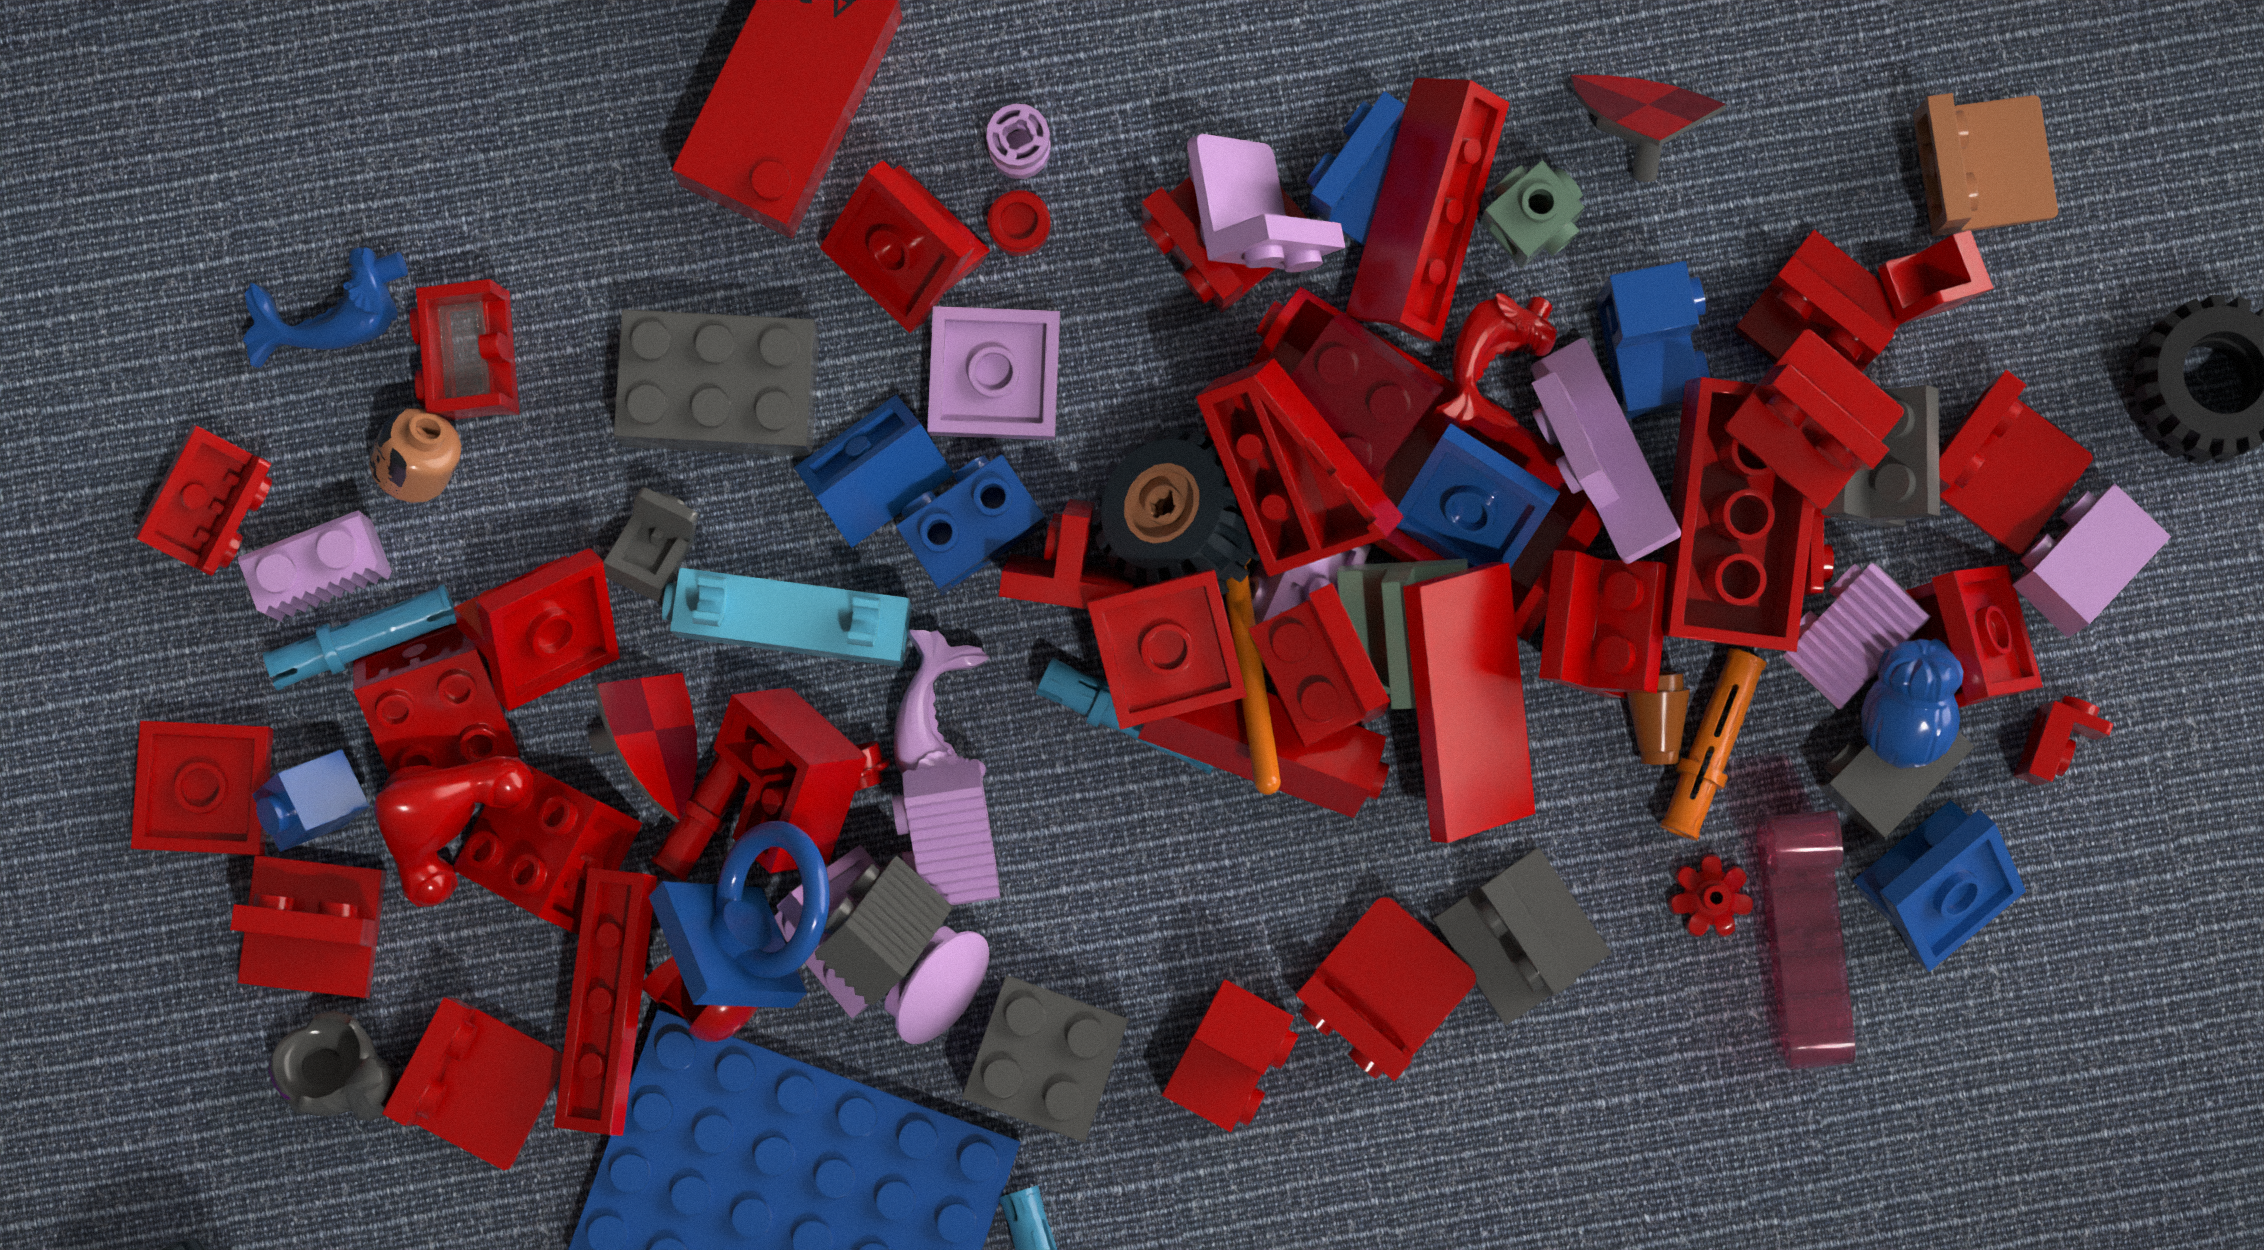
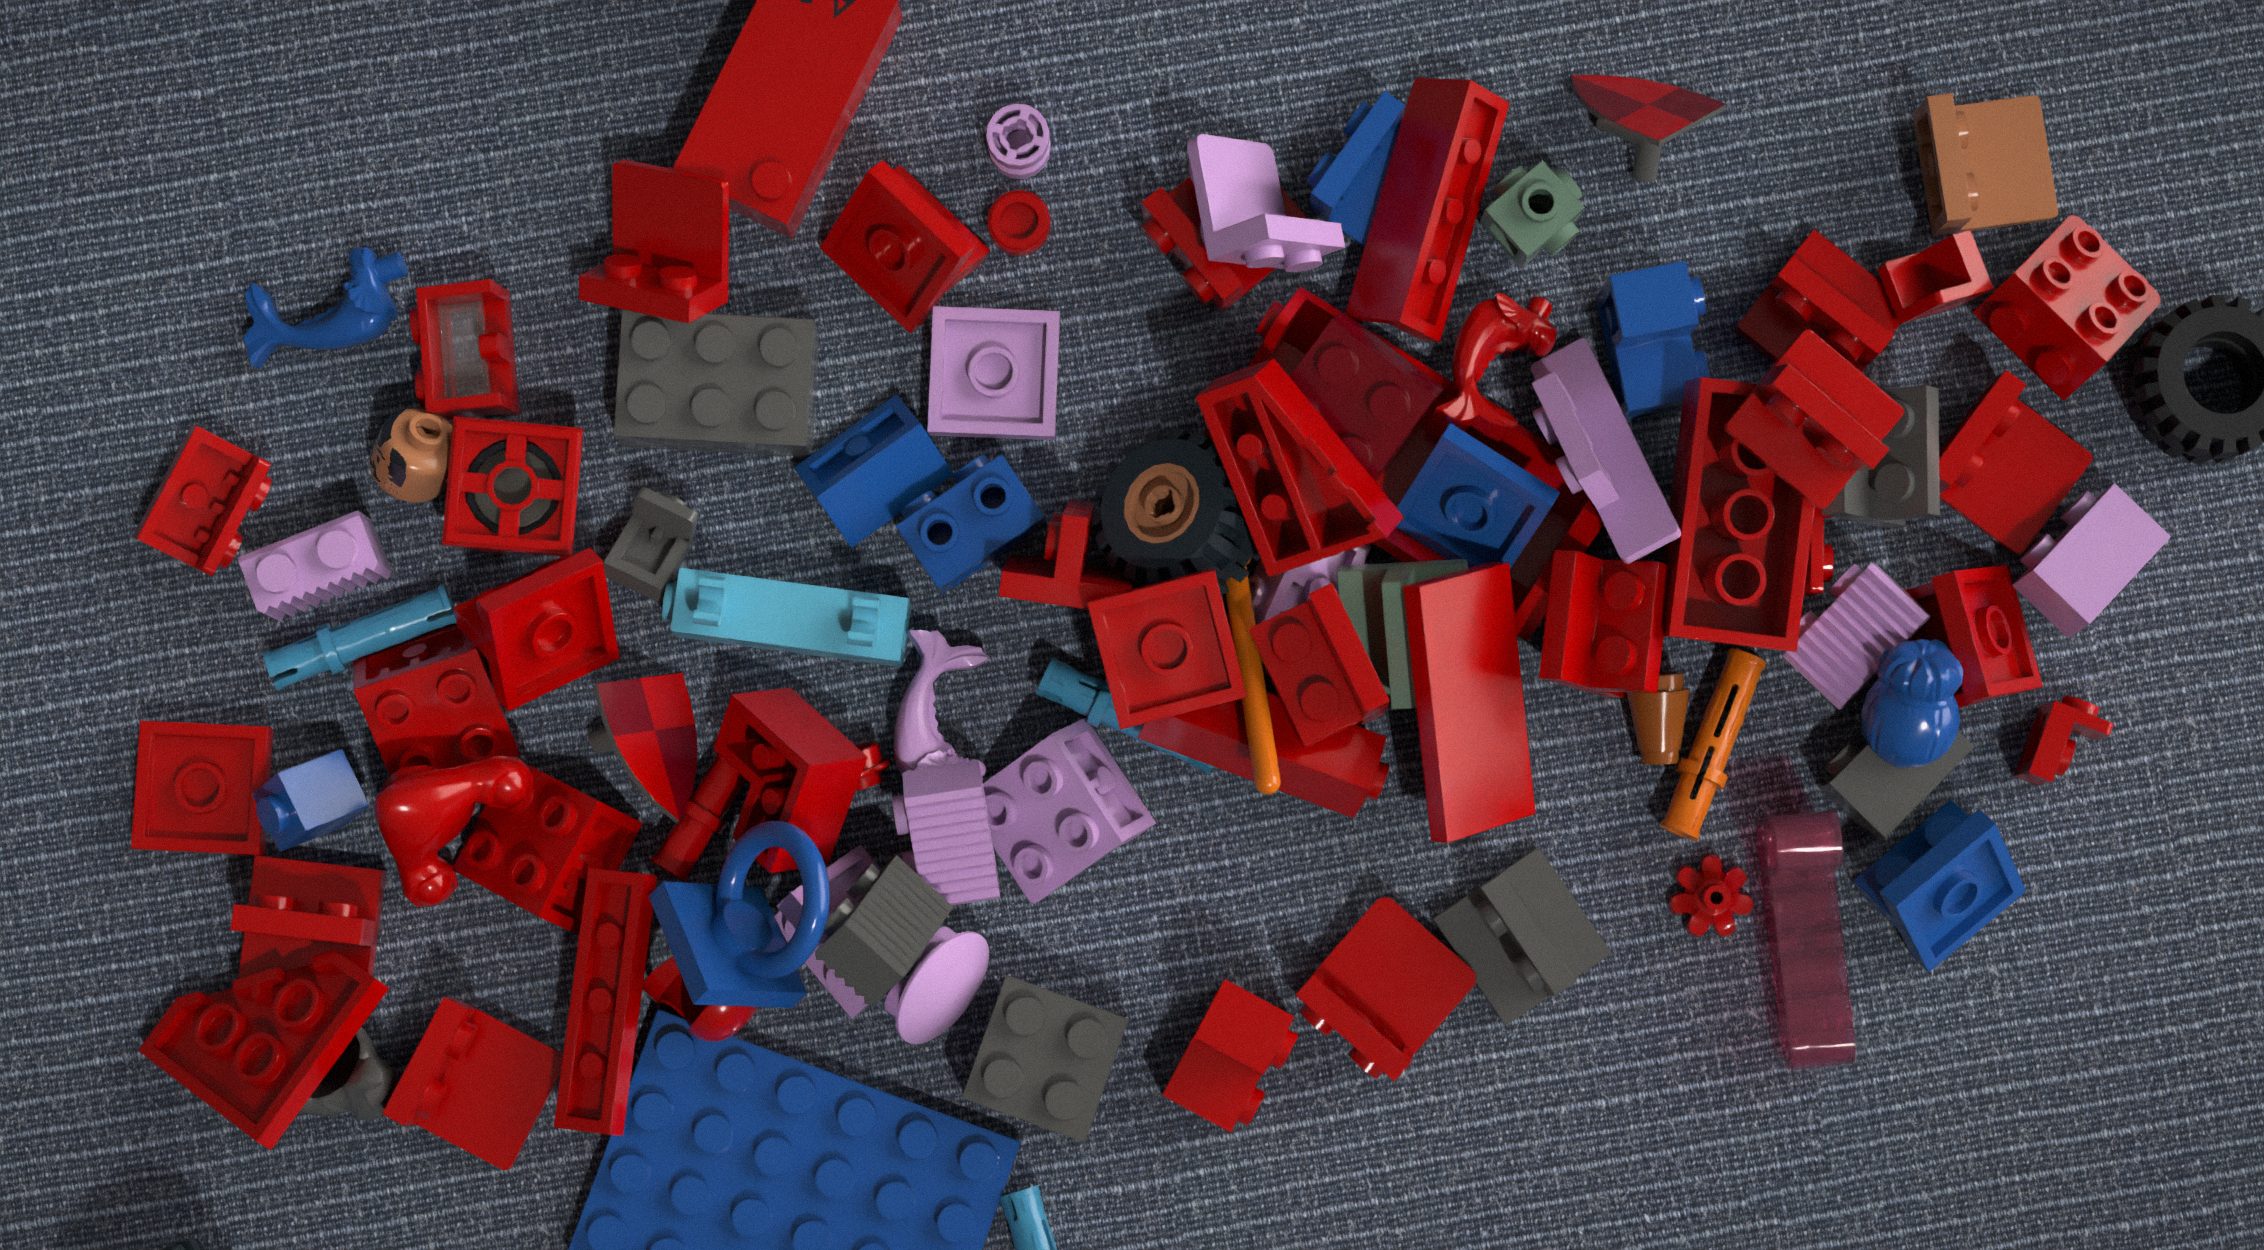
(266, 1040): none -> red plate
(512, 487): none -> red piece
(666, 244): none -> red bracket
(1061, 809): none -> lavender bracket
(2069, 306): none -> red bracket

